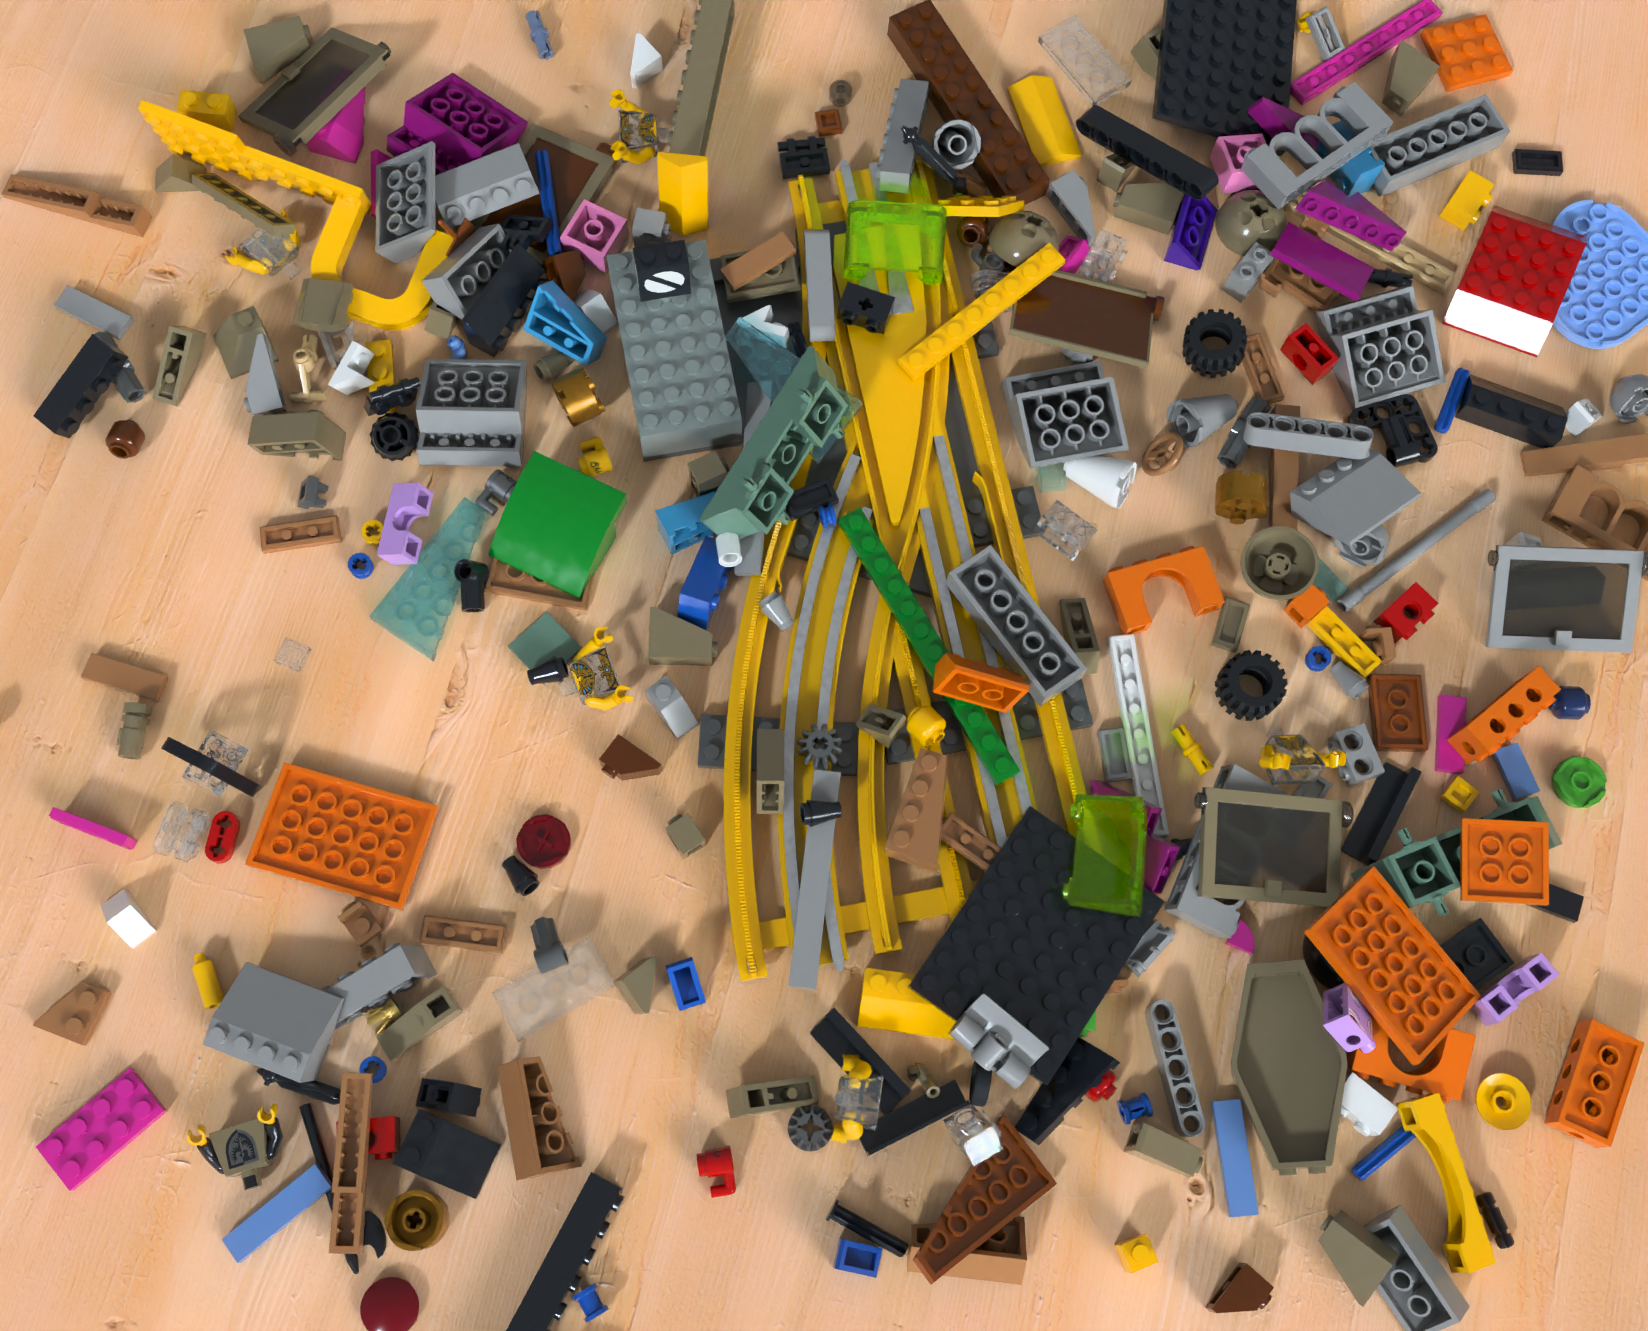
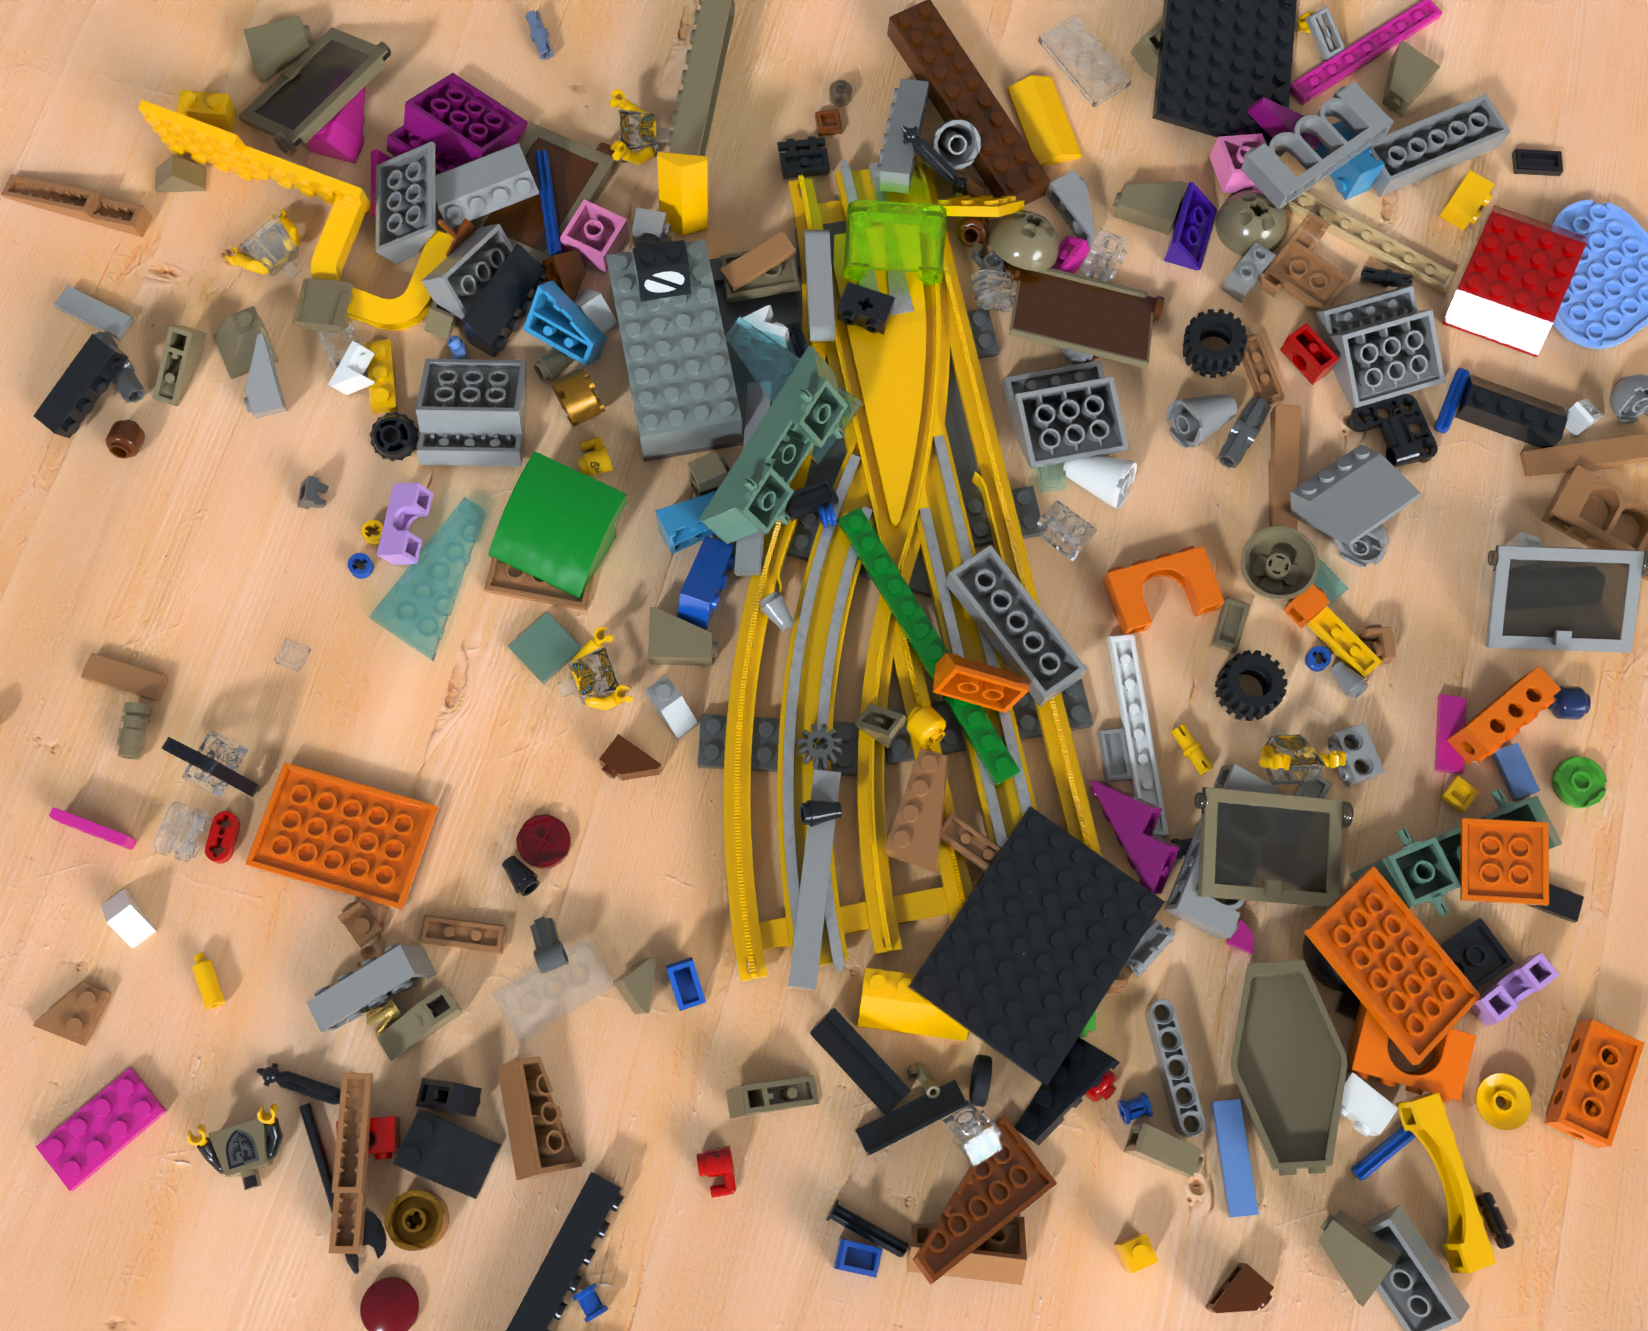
(243, 204): dark tan plate -> none
(275, 1023): light grey slope -> none
(277, 1213): medium blue tile -> none
(296, 433): dark tan wedge -> none
(300, 534): medium nougat tile -> none
(305, 362): tan pin -> none
(380, 1073): blue bush -> none
(391, 396): black plate -> none
(472, 578): black piece -> none
(499, 486): flat silver piece -> none
(524, 230): black hinge -> none
(550, 671): black cone -> none
(645, 61): white slope -> none
(685, 835): dark tan brick -> none
(728, 549): white beam -> none
(770, 771): dark tan slope -> none
(799, 1136): dark grey gear -> none
(856, 1100): clear torso -> none
(981, 311): yellow plate -> none
(998, 1040): light grey panel -> none
(1079, 632): dark tan slope -> none
(1108, 854): clear neon green windscreen -> none
(1114, 171): dark tan slope -> none
(1147, 152): black beam -> none
(1165, 455): medium nougat piece -> none
(1241, 496): pearl gold brick -> none
(1308, 435): light grey beam -> none
(1322, 261): magenta tile -> none
(1347, 1019): lavender torso -> none
(1351, 215): magenta slope -> none
(1358, 593): light grey piece -> none
(1380, 813): black panel -> none
(1397, 712): dark orange tile -> none
(1414, 601): red brick -> none
(1466, 52): orange plate -> none

